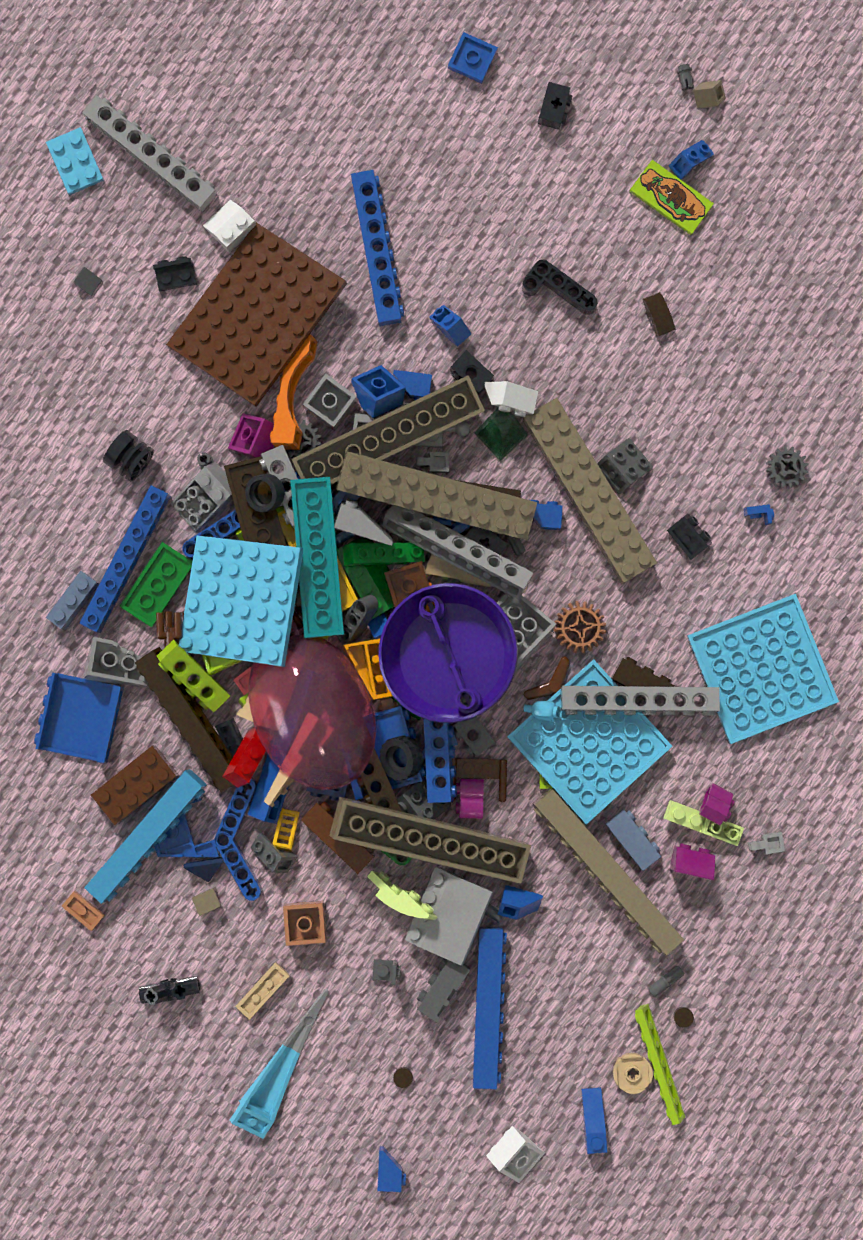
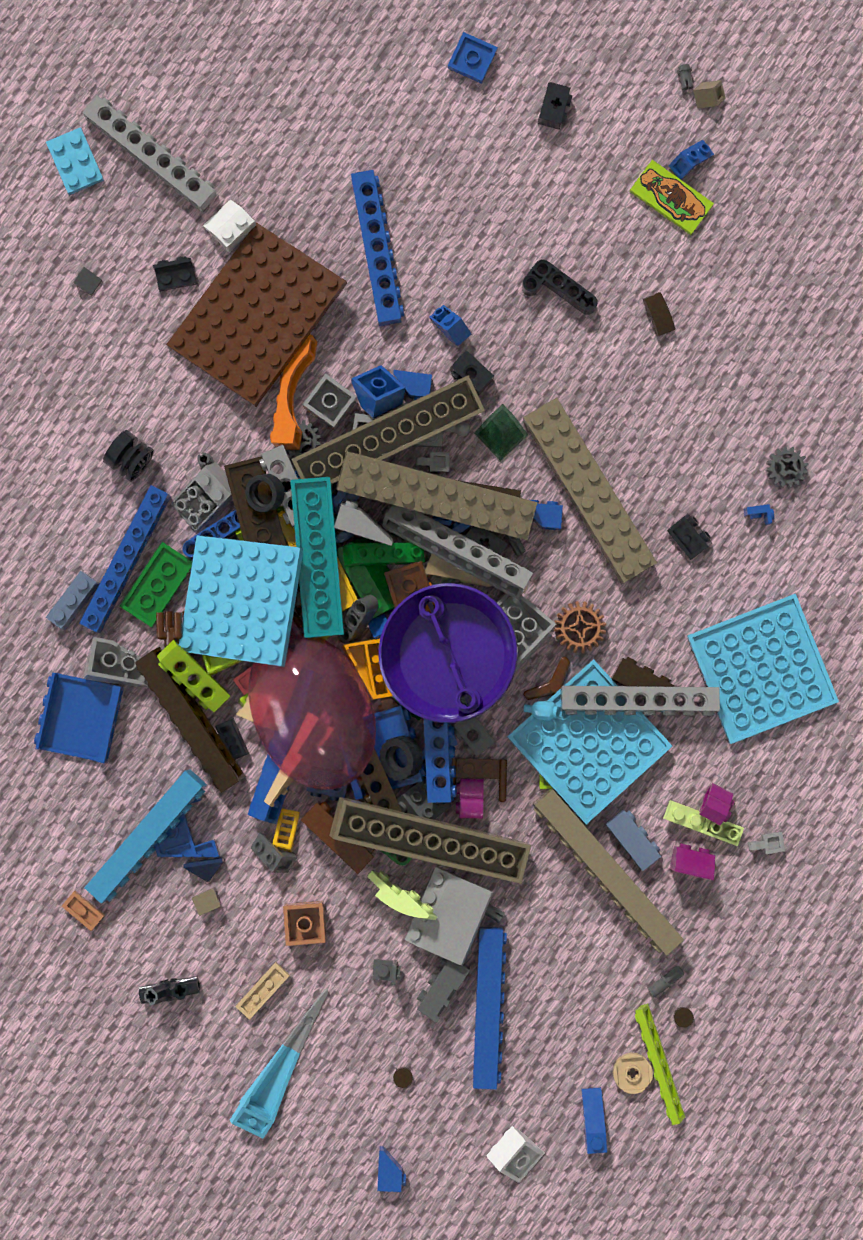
(135, 785): reddish brown brick -> none
(233, 846): blue beam -> none
(245, 759): red brick -> none
(252, 436): magenta slope -> none
(512, 397): white slope -> none
(518, 903): blue slope -> none
(624, 465): dark grey bracket -> none

